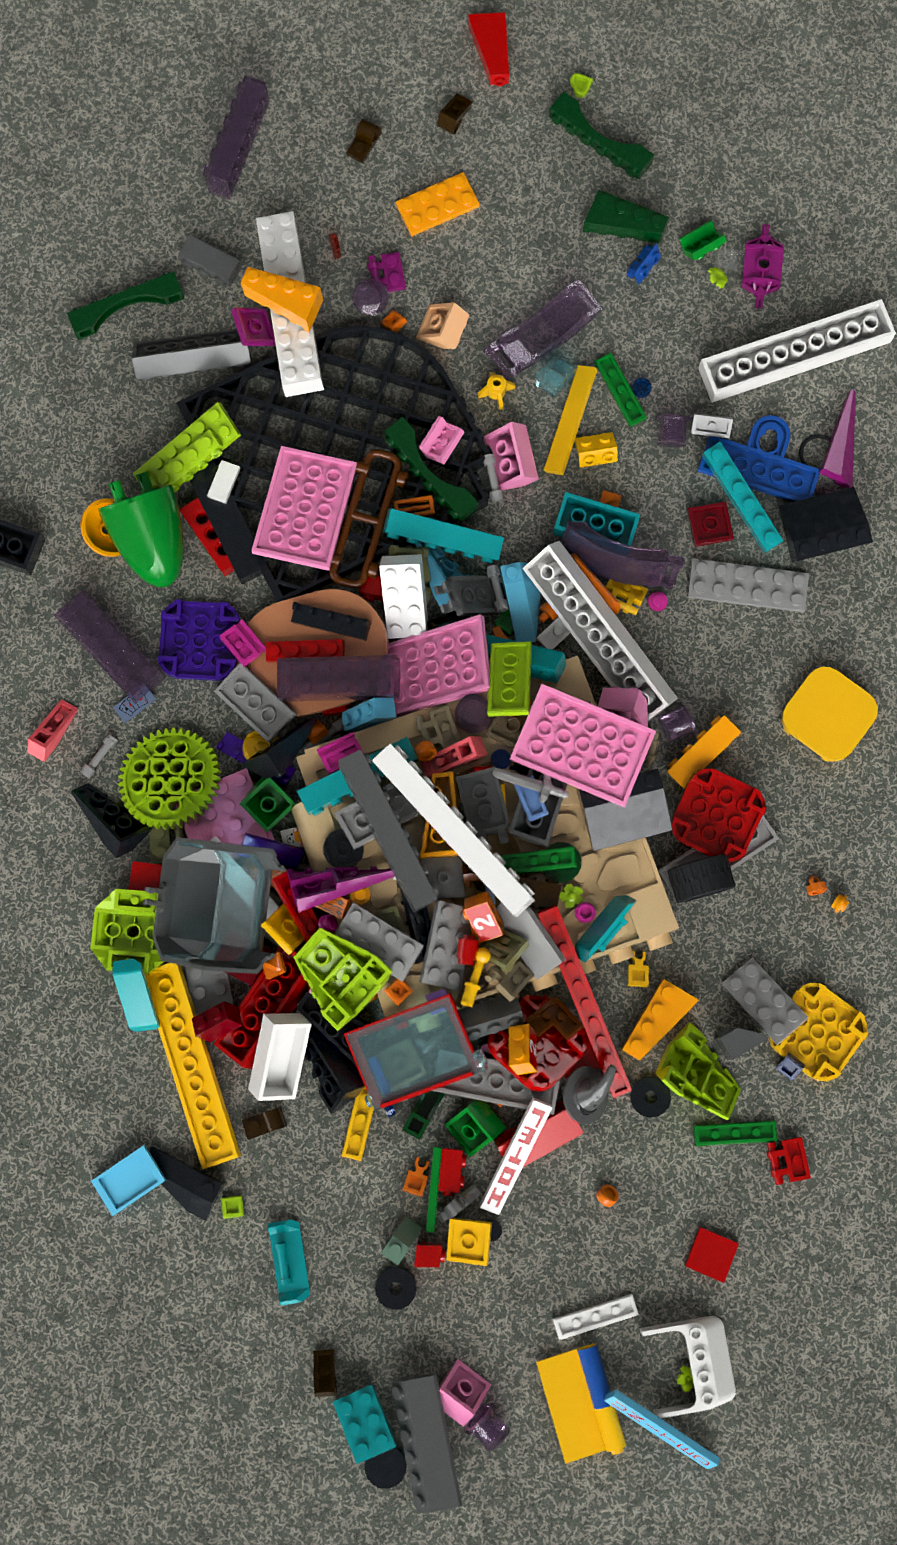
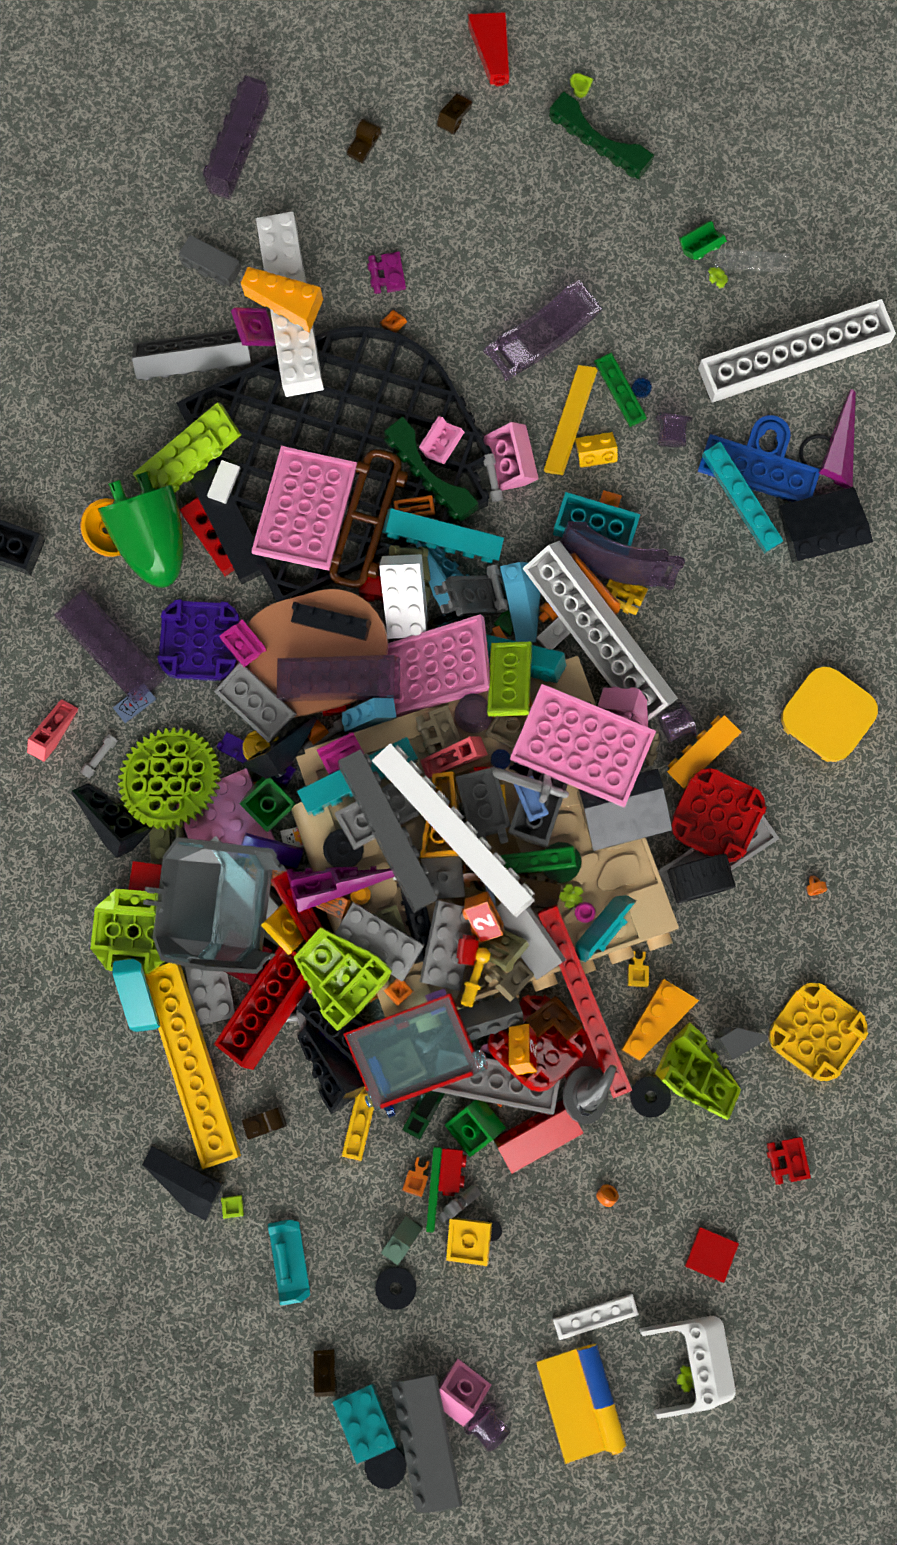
(89, 318): dark green arch -> none
(128, 1180): medium azure piece -> none
(217, 1021): dark red brick -> none
(274, 966): orange tile -> none
(279, 1056): white piece -> none
(304, 649): red plate -> none
(328, 922): dark pink plate -> none
(335, 246): clear red tile -> none
(370, 297): clear purple piece -> none
(425, 751): orange tile -> none
(429, 1254): red slope -> none
(437, 204): light orange plate -> none
(443, 325): light nougat slope -> none
(496, 388): yellow brick -> none
(515, 1156): white tile -> none
(555, 376): clear light blue brick -> none
(624, 219): dark green wedge -> none
(649, 256): blue hinge -> none
(657, 601): dark pink plate -> none
(662, 1429): medium azure tile -> none
(710, 524): dark red plate -> none
(711, 425): panel -> none
(735, 1133): green tile -> none
(748, 585): light grey plate -> none
(762, 280): magenta plate -> none
(765, 1001): light grey plate -> none
(790, 1066): dark blue tile -> none
(840, 903): light orange plate -> none

